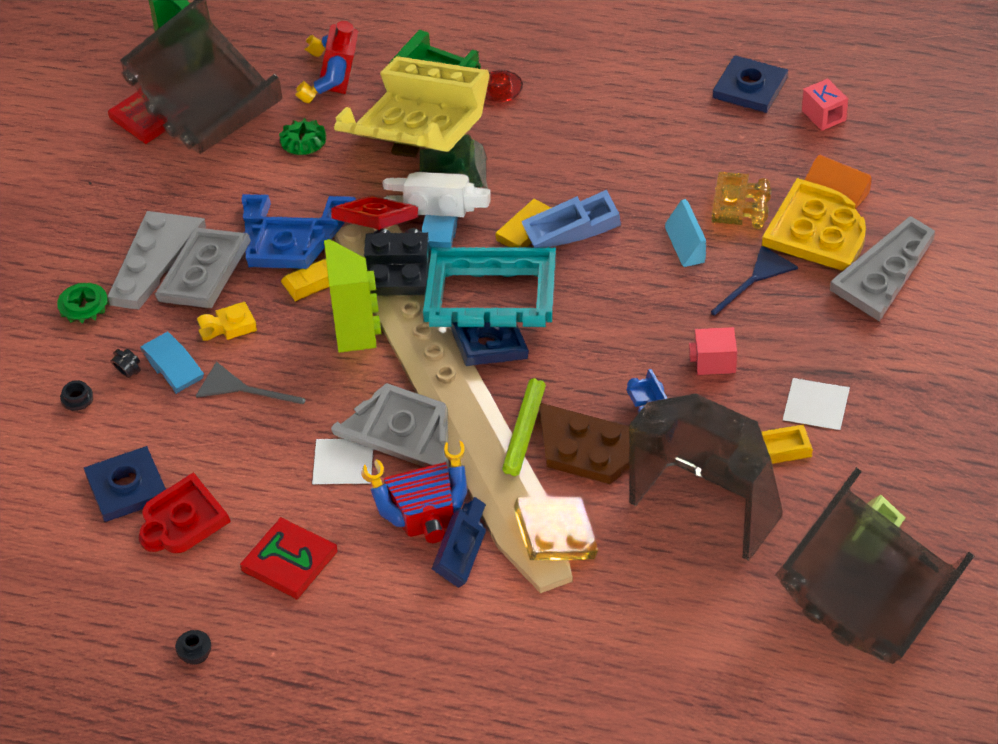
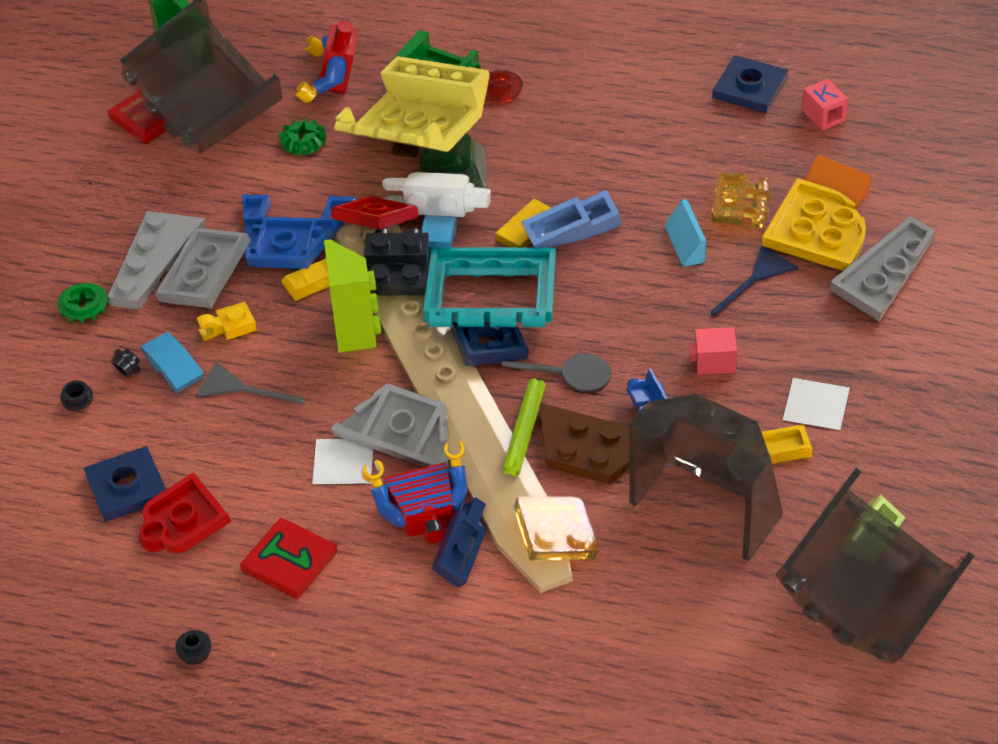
(580, 372): none -> dark grey piece

